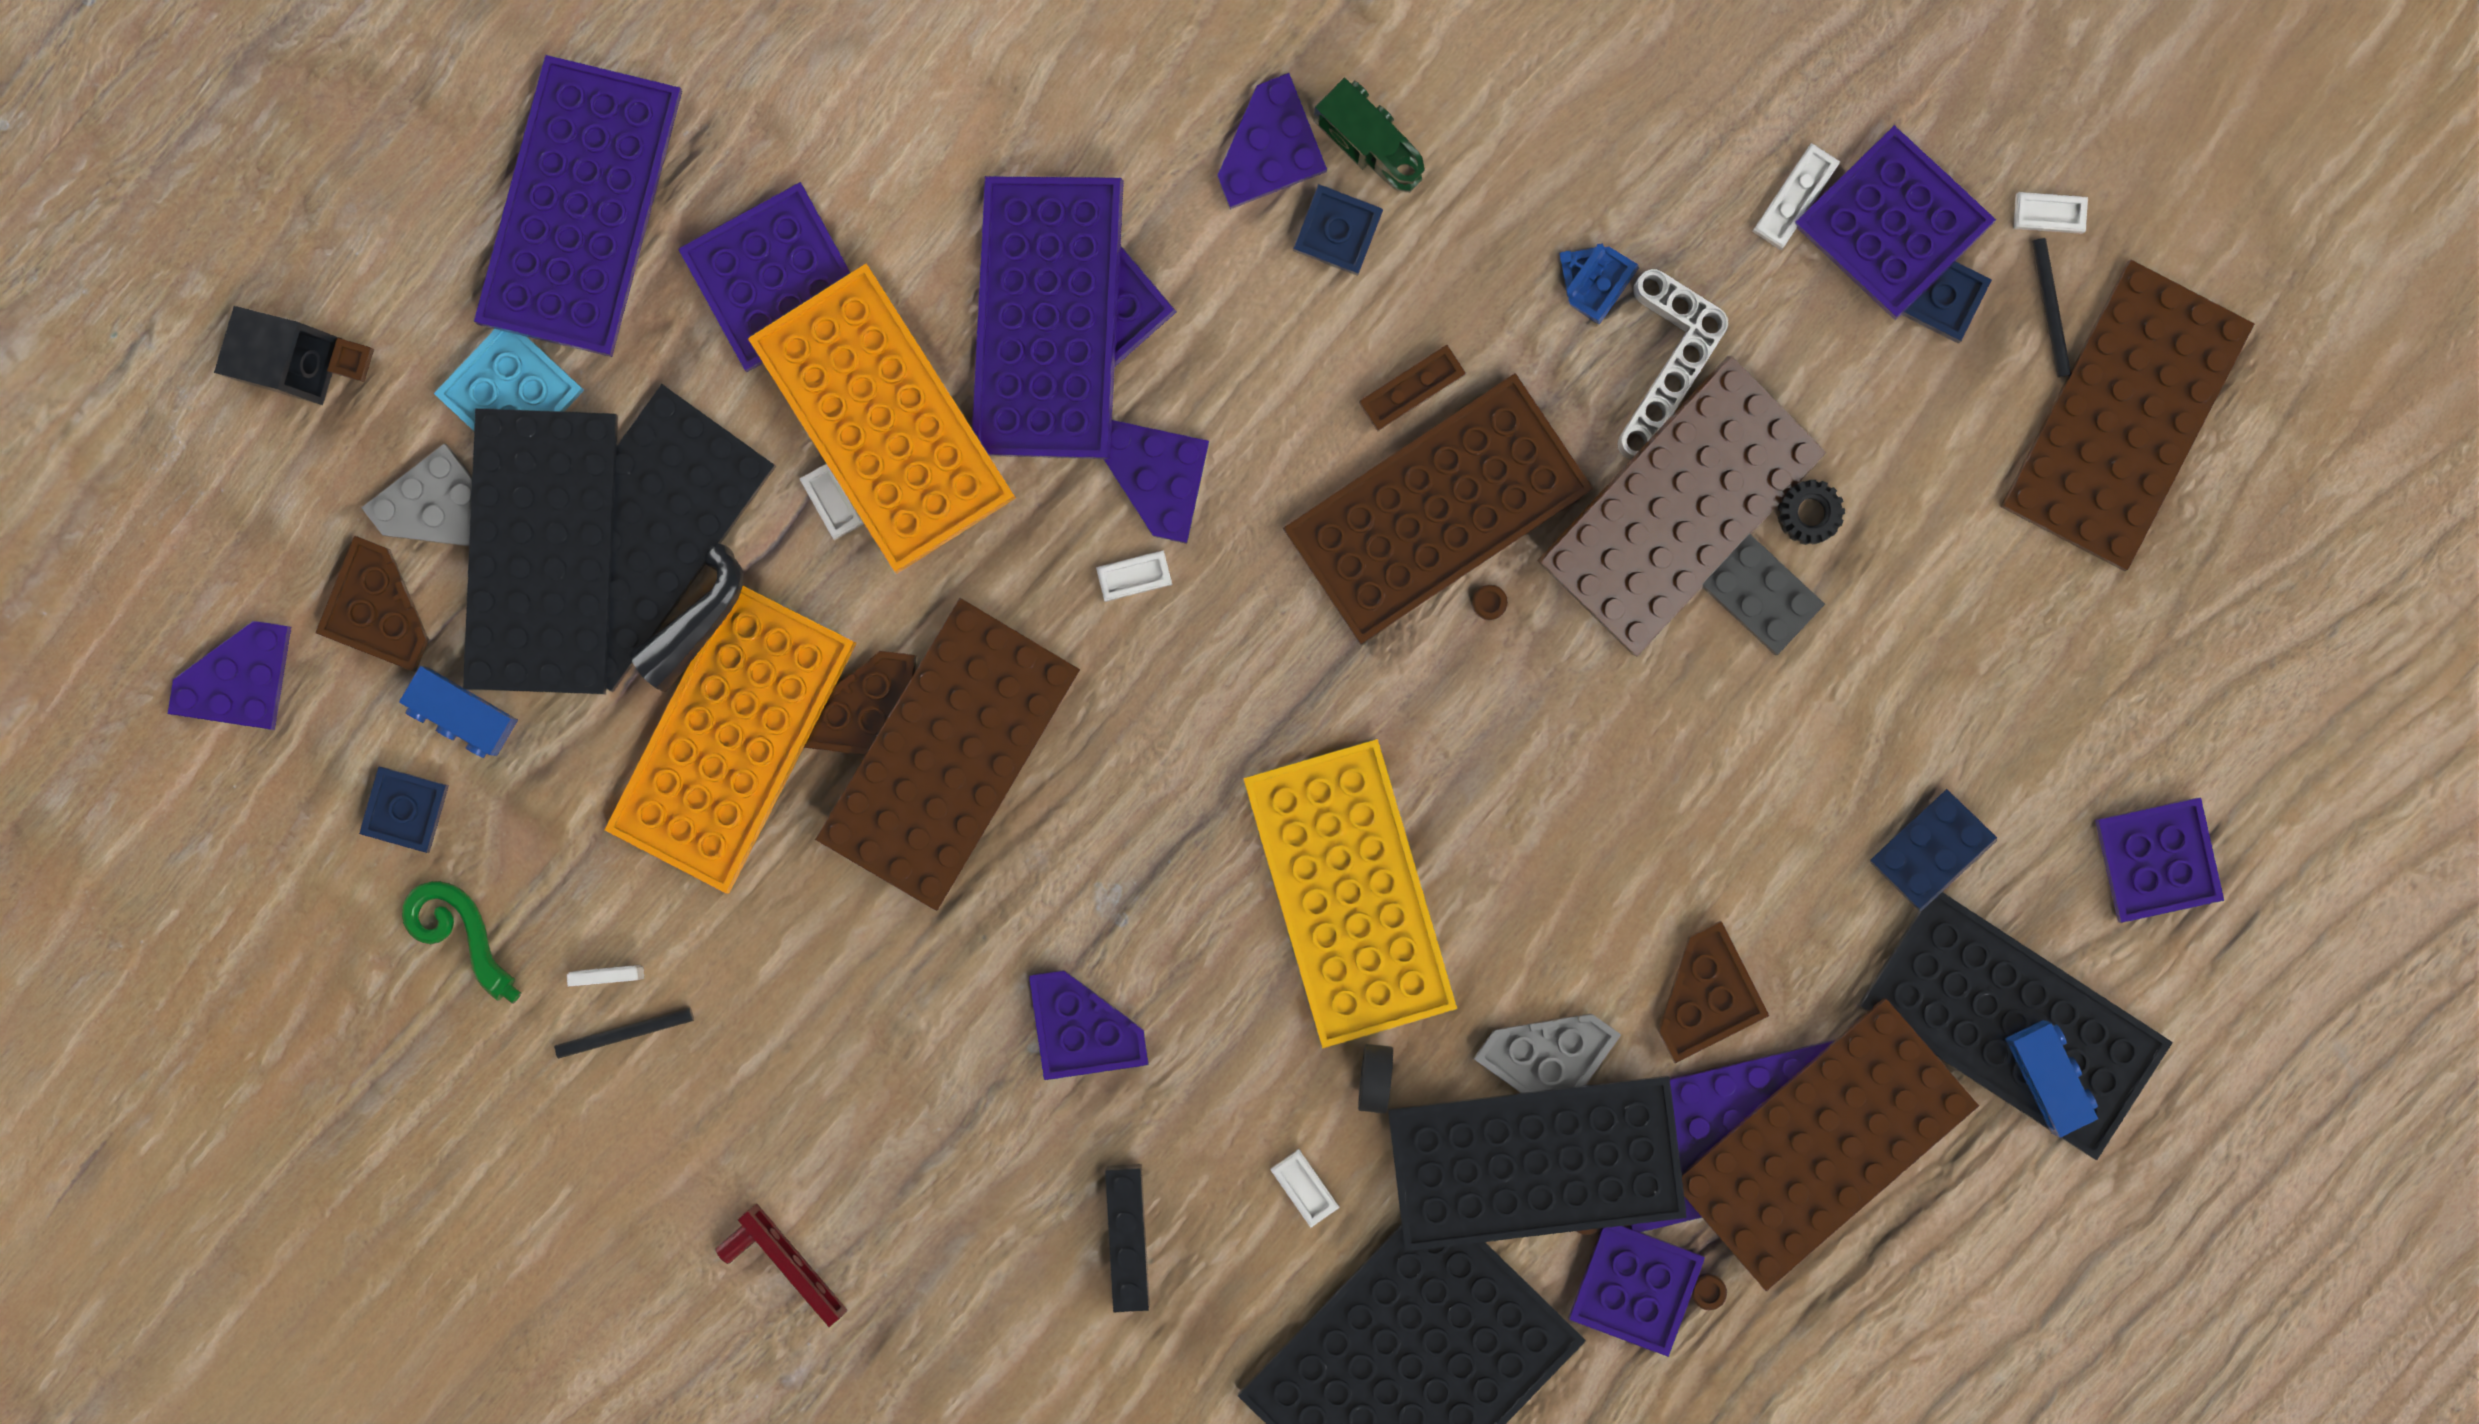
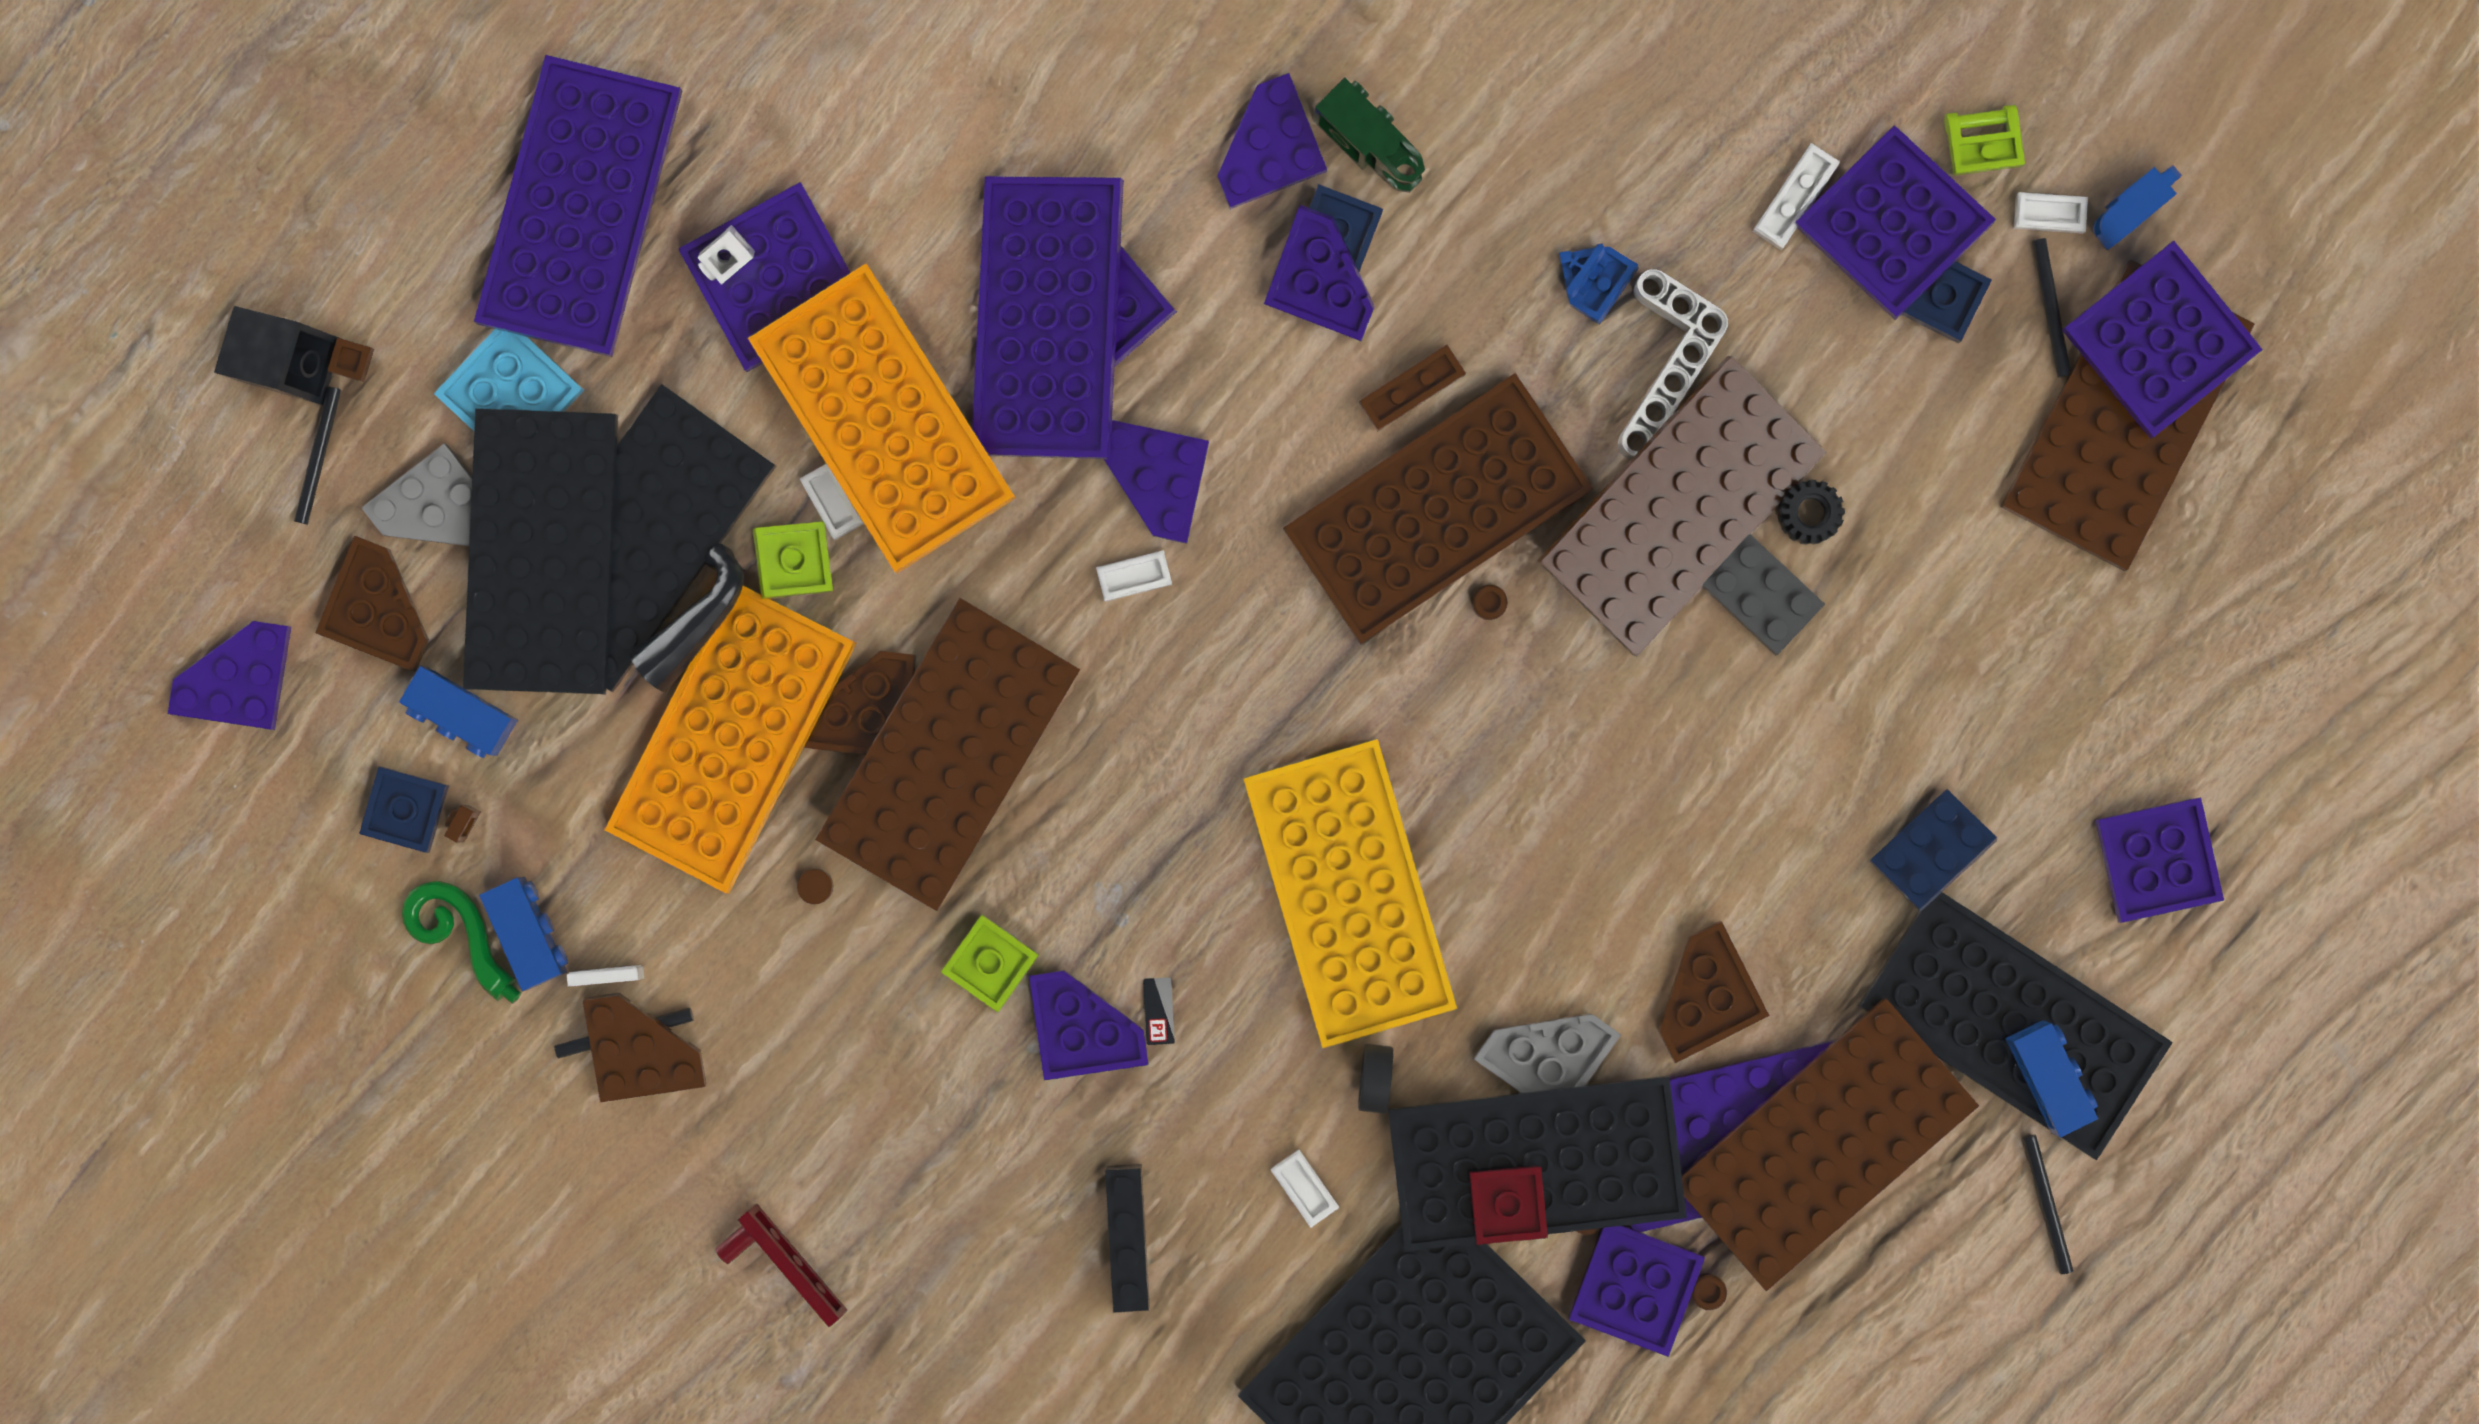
(317, 455): none -> black bar
(461, 822): none -> reddish brown plate
(524, 933): none -> blue brick
(637, 1052): none -> reddish brown plate
(722, 270): none -> white brick
(792, 560): none -> lime plate
(815, 886): none -> reddish brown tile
(990, 963): none -> lime plate
(1158, 1011): none -> sticker
(1319, 277): none -> dark purple plate
(1508, 1205): none -> dark red plate
(1985, 151): none -> lime plate
(2048, 1204): none -> black bar
(2135, 205): none -> blue piece
(2162, 339): none -> dark purple plate

